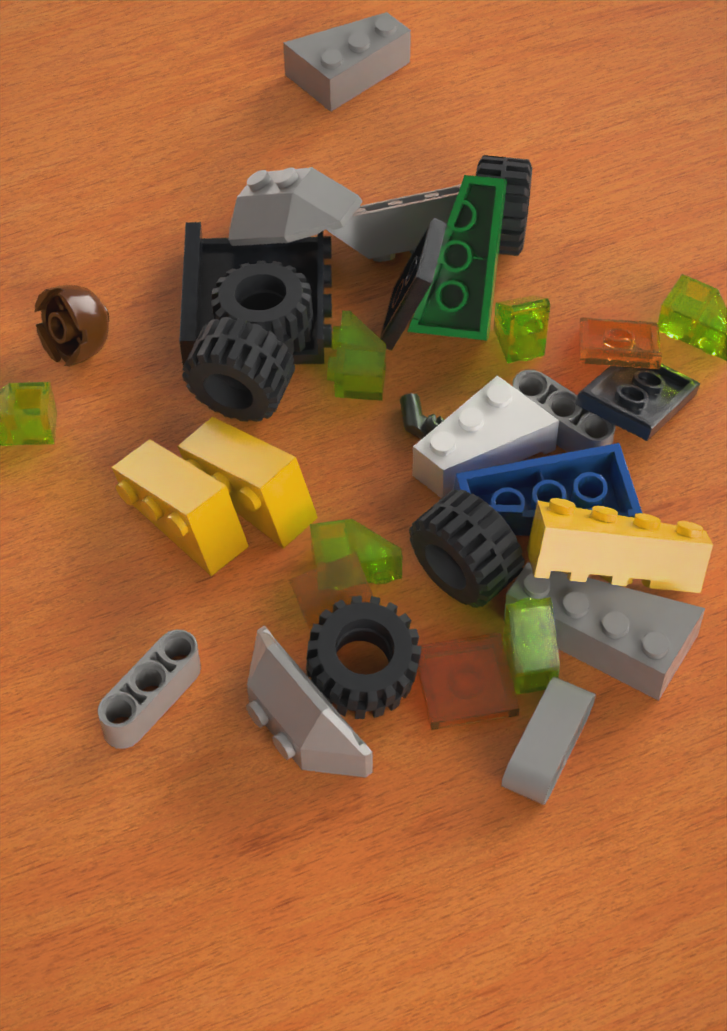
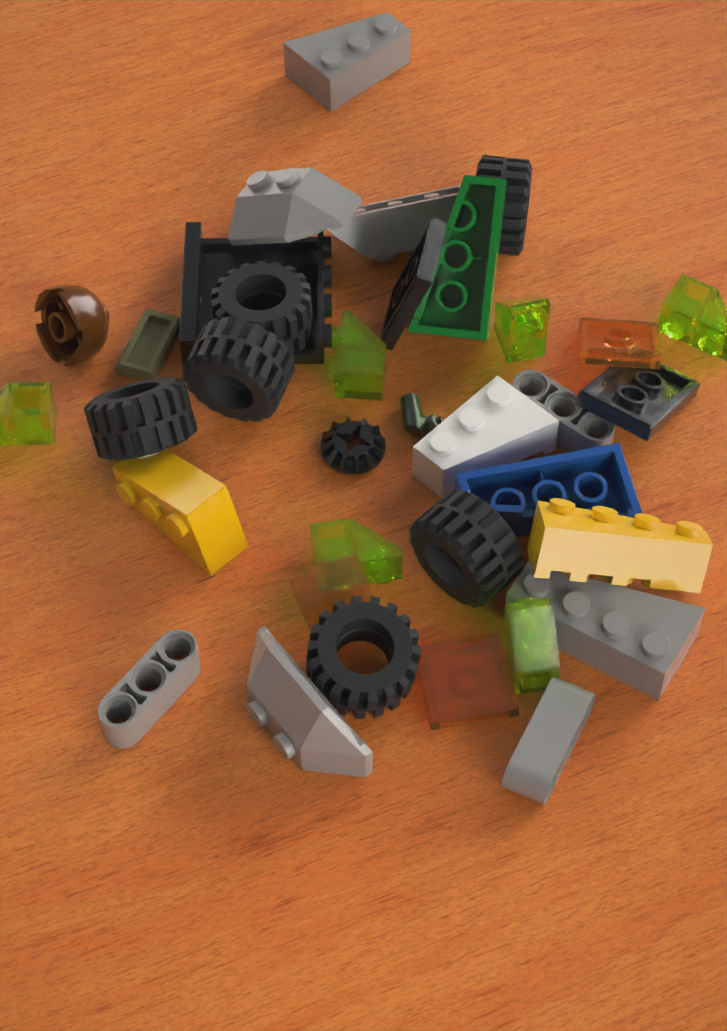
(140, 418): none -> black tyre
(149, 346): none -> olive tile
(259, 478): yellow wedge -> none
(362, 456): none -> black gear

